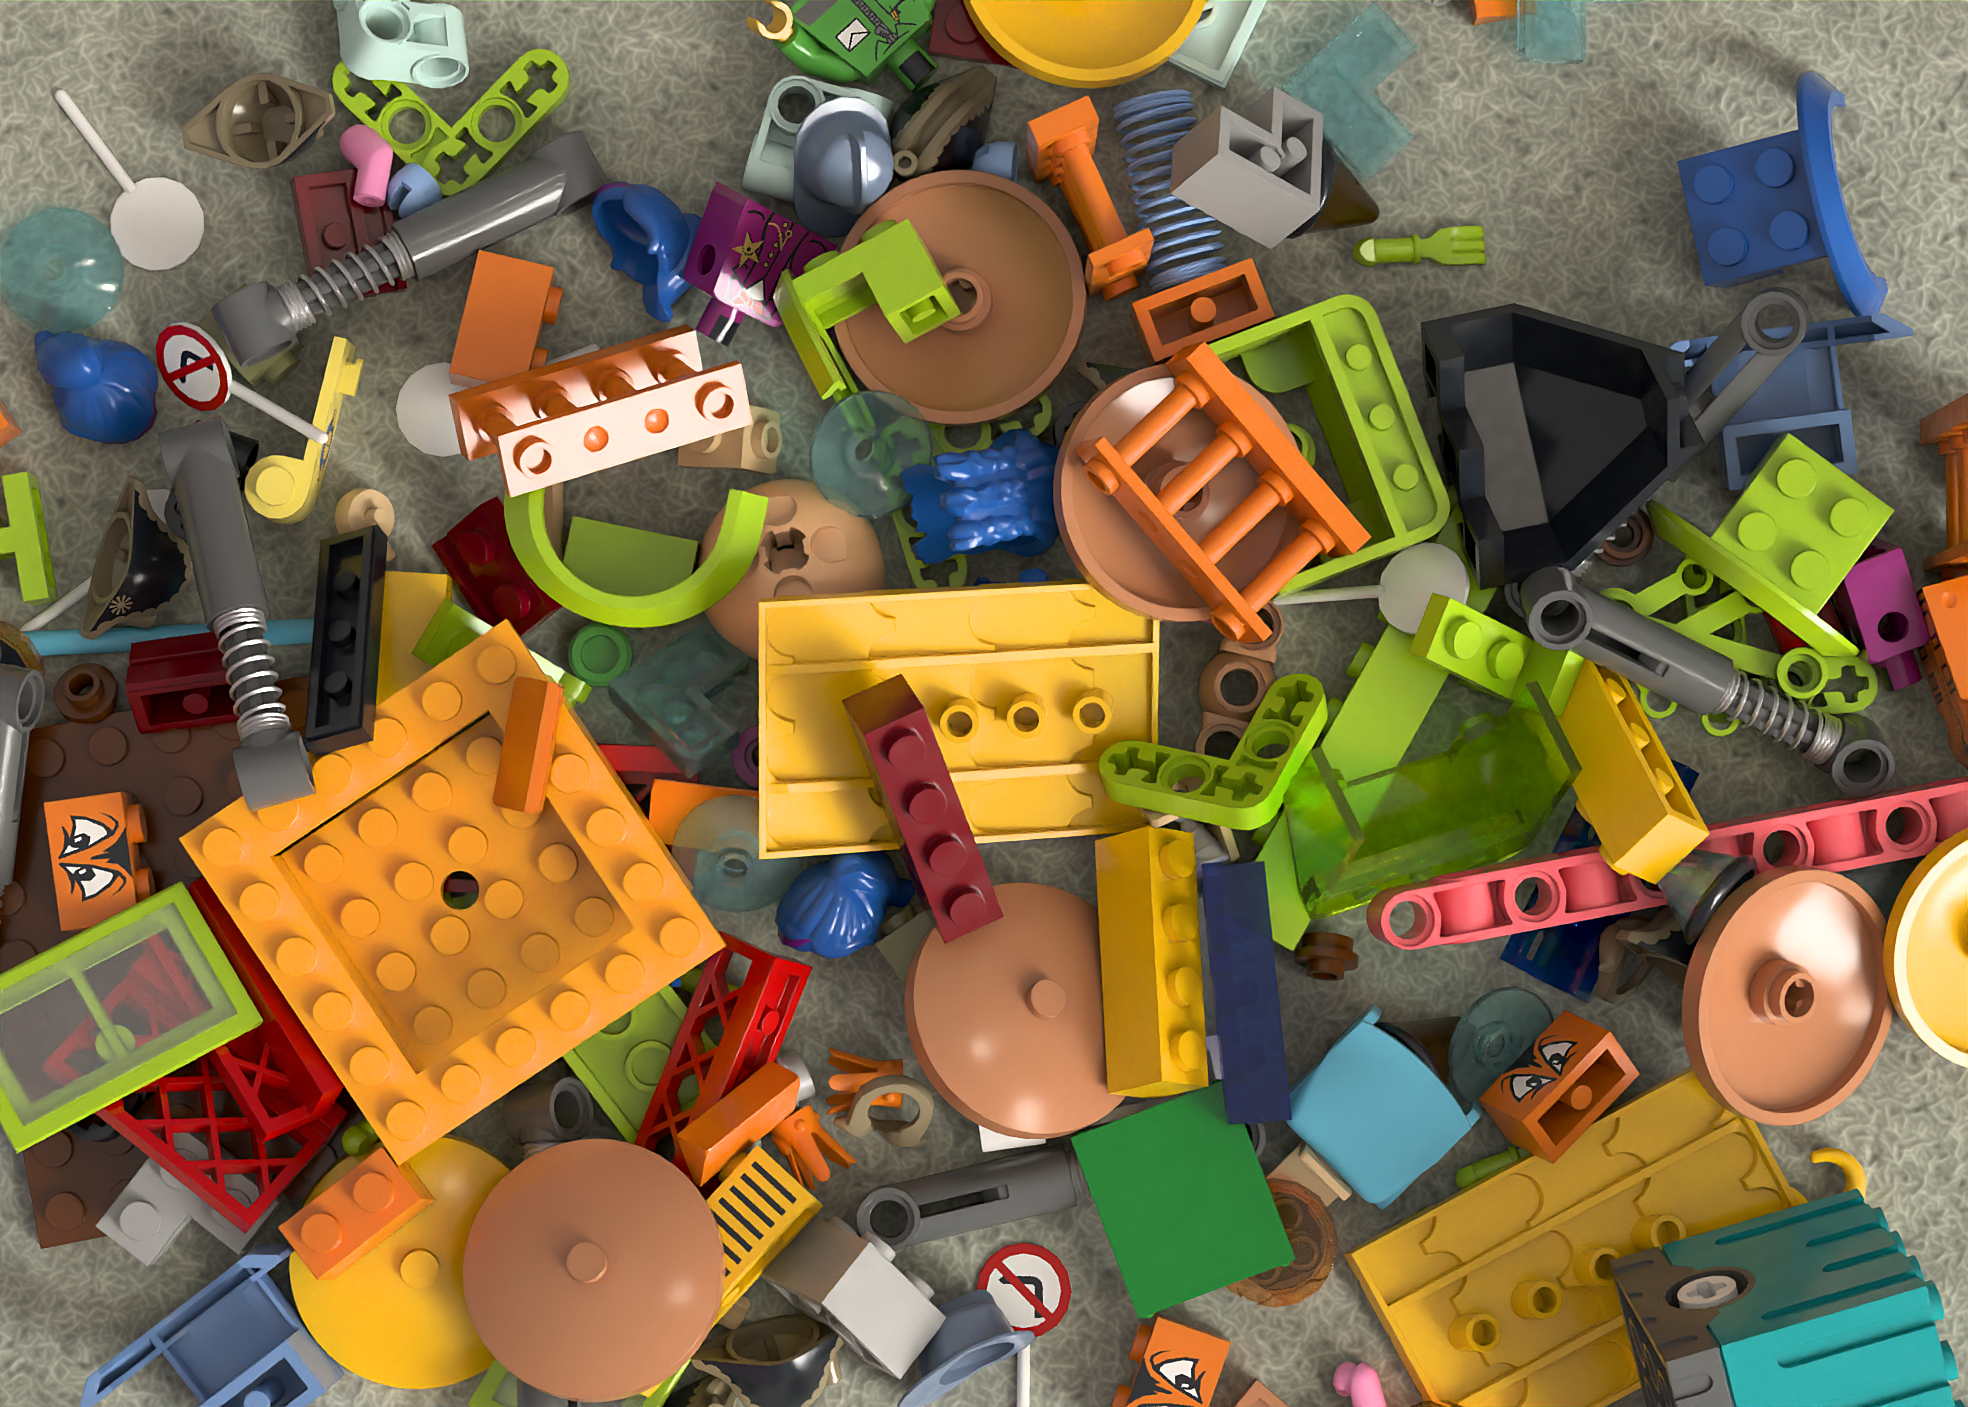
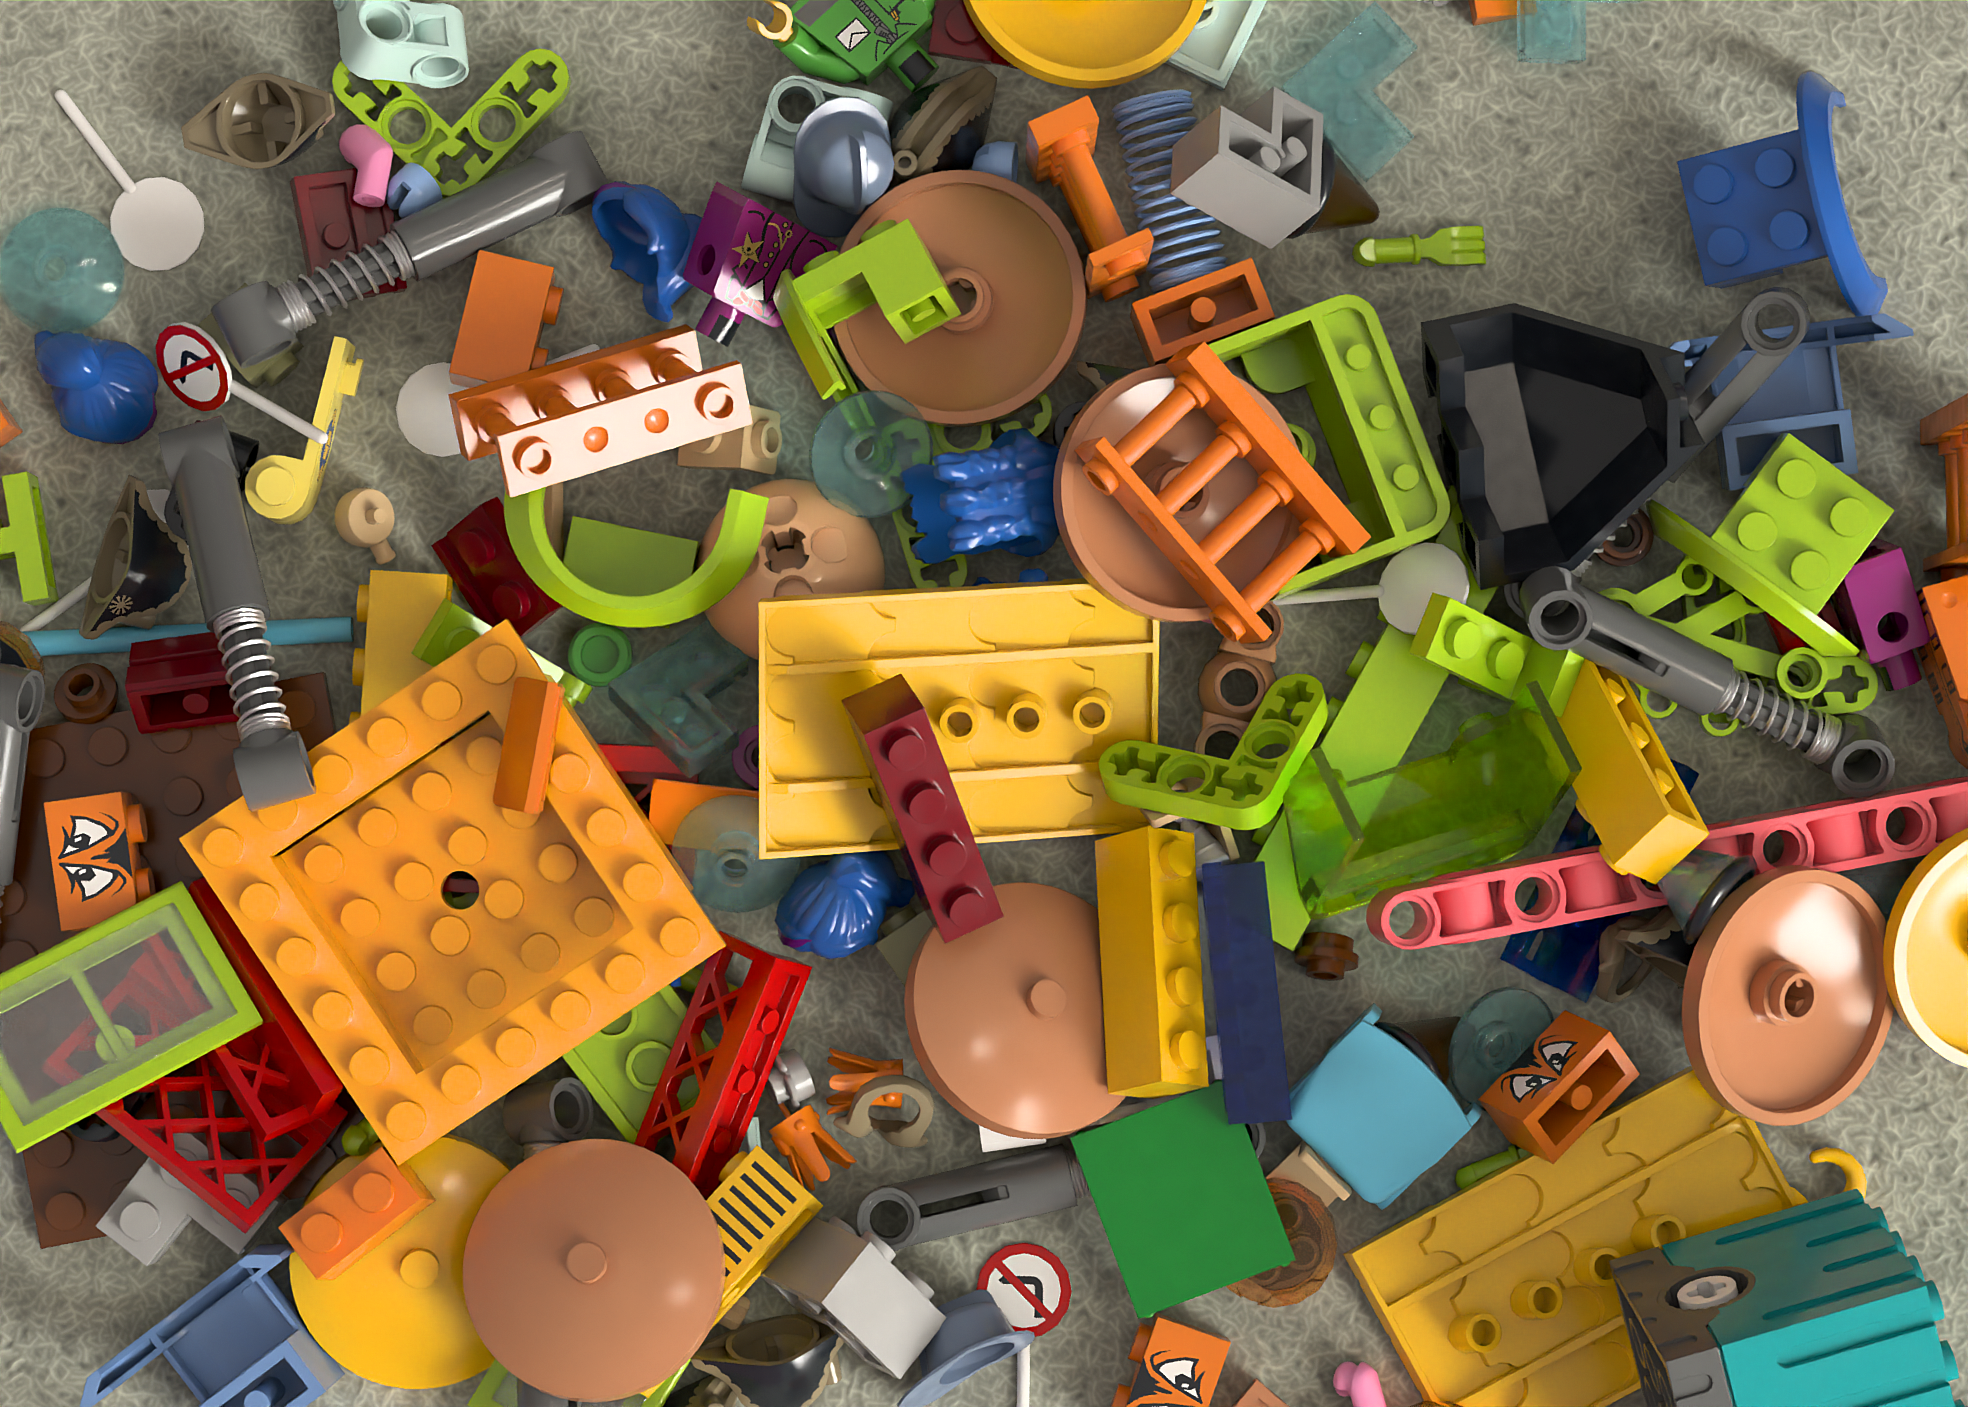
(346, 640): black tile -> none
(738, 1120): orange slope -> none

